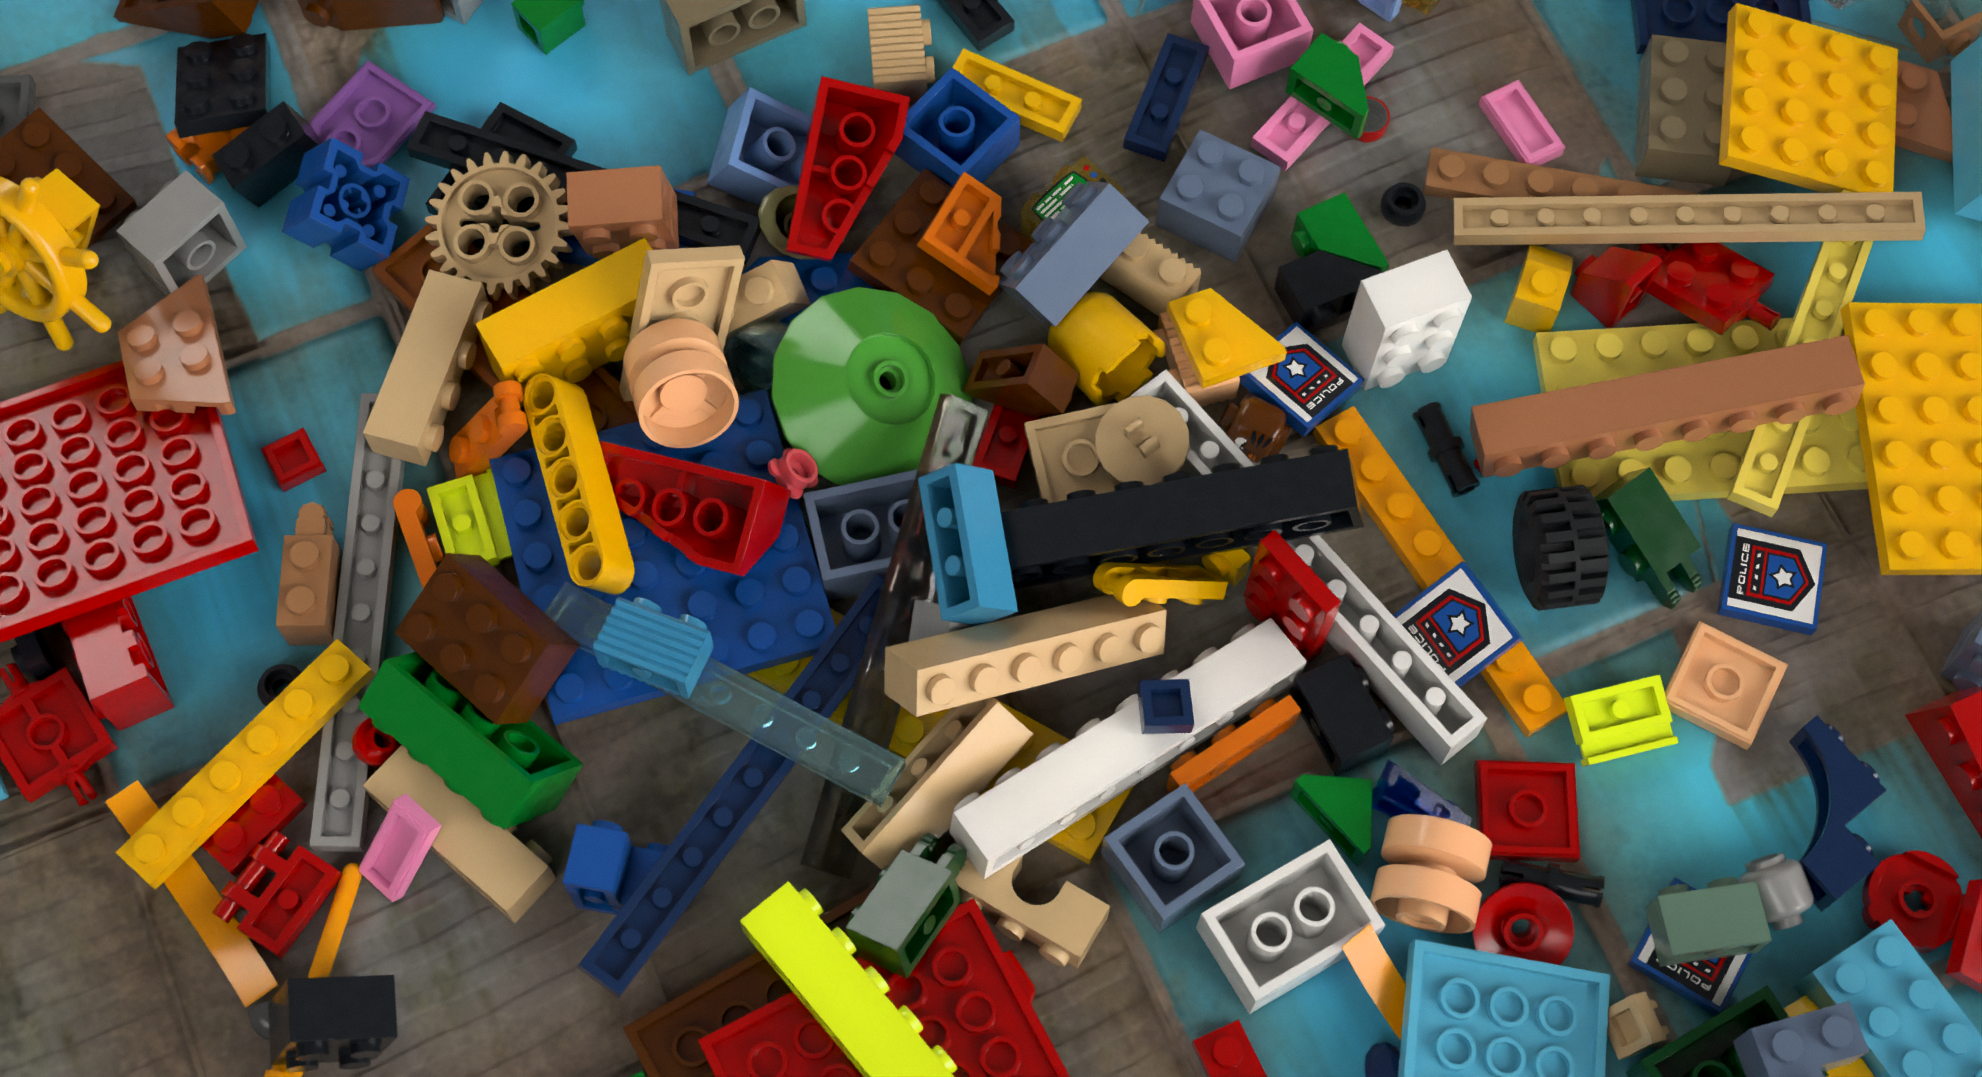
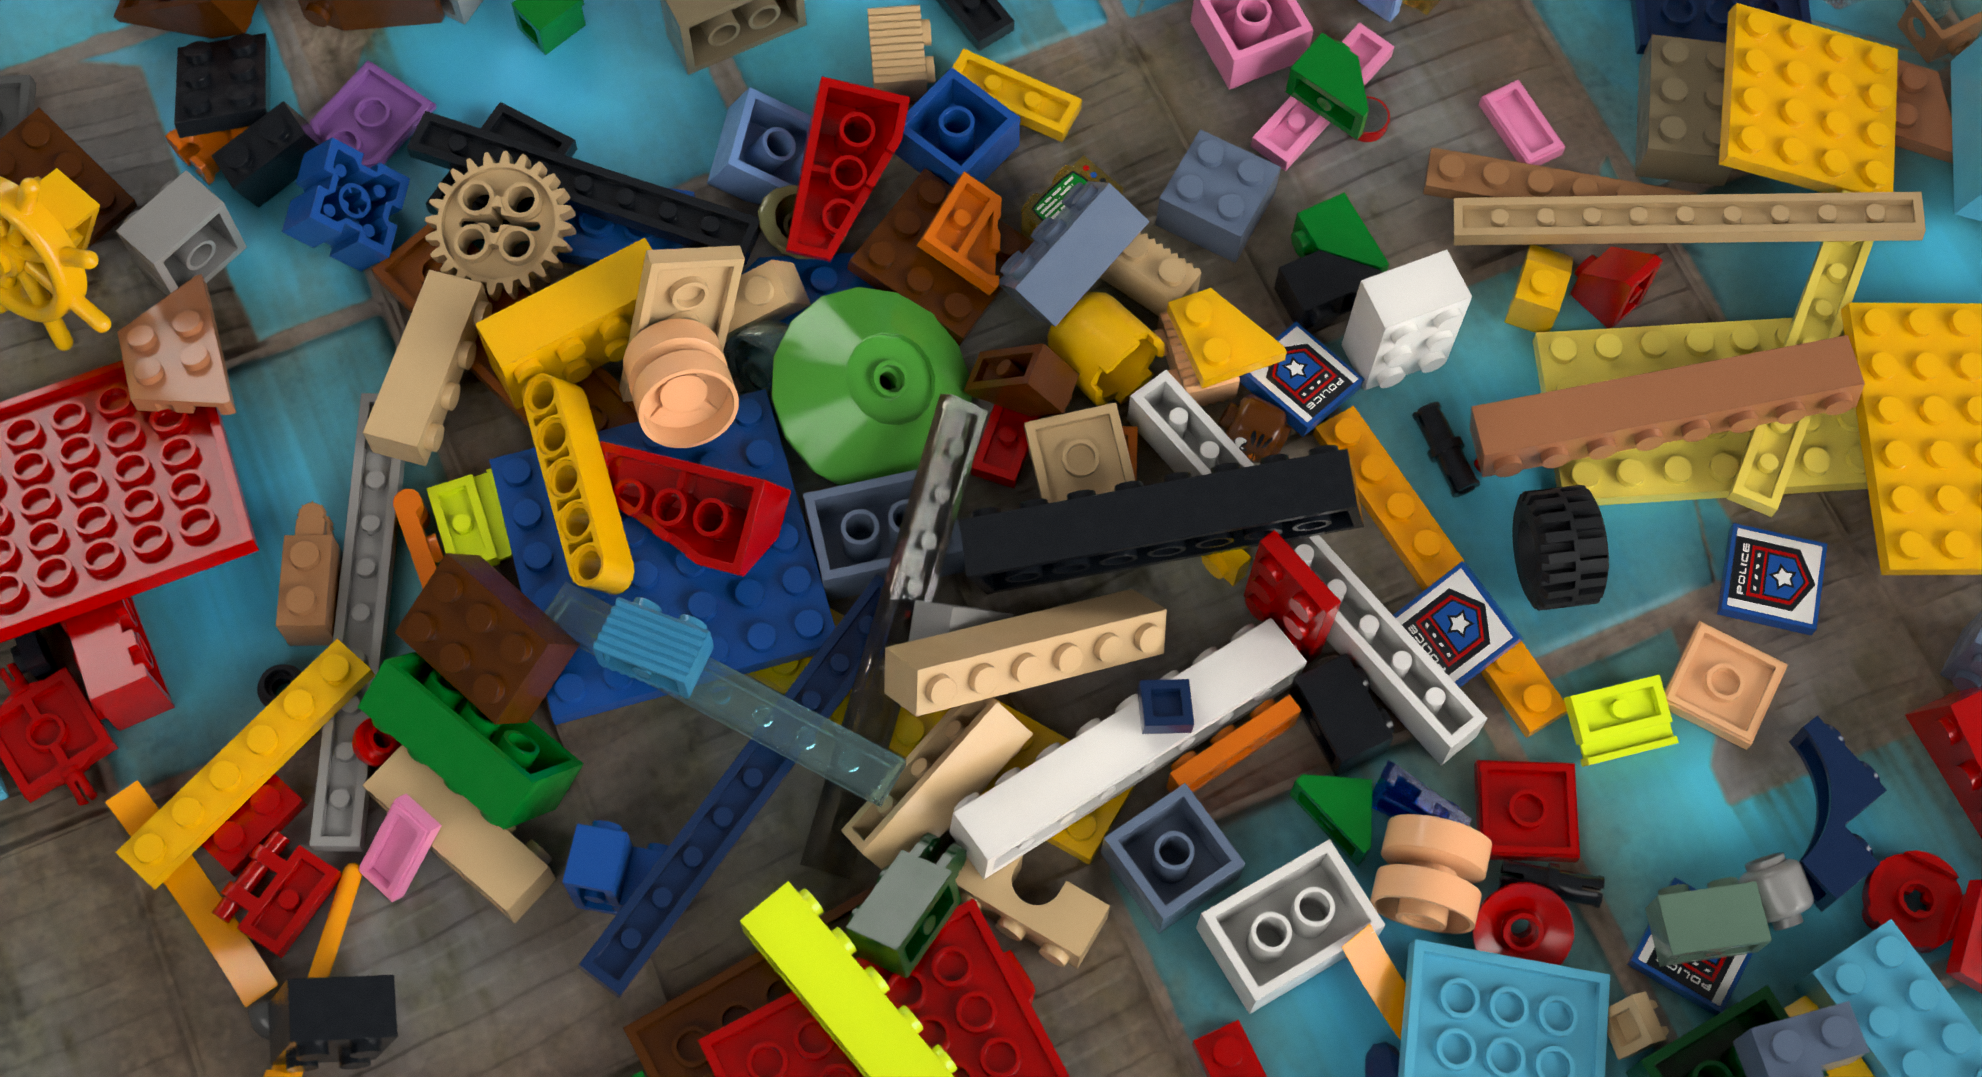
(293, 459): red tile -> none
(489, 431): orange plate -> none
(621, 207): nougat brick -> none
(794, 471): coral plate -> none
(967, 544): dark azure brick -> none
(1142, 440): tan piece -> none
(1158, 582): yellow plate -> none
(1166, 97): dark blue plate -> none
(1405, 194): black plate -> none
(1649, 535): dark green hinge -> none
(1712, 285): red plate -> none

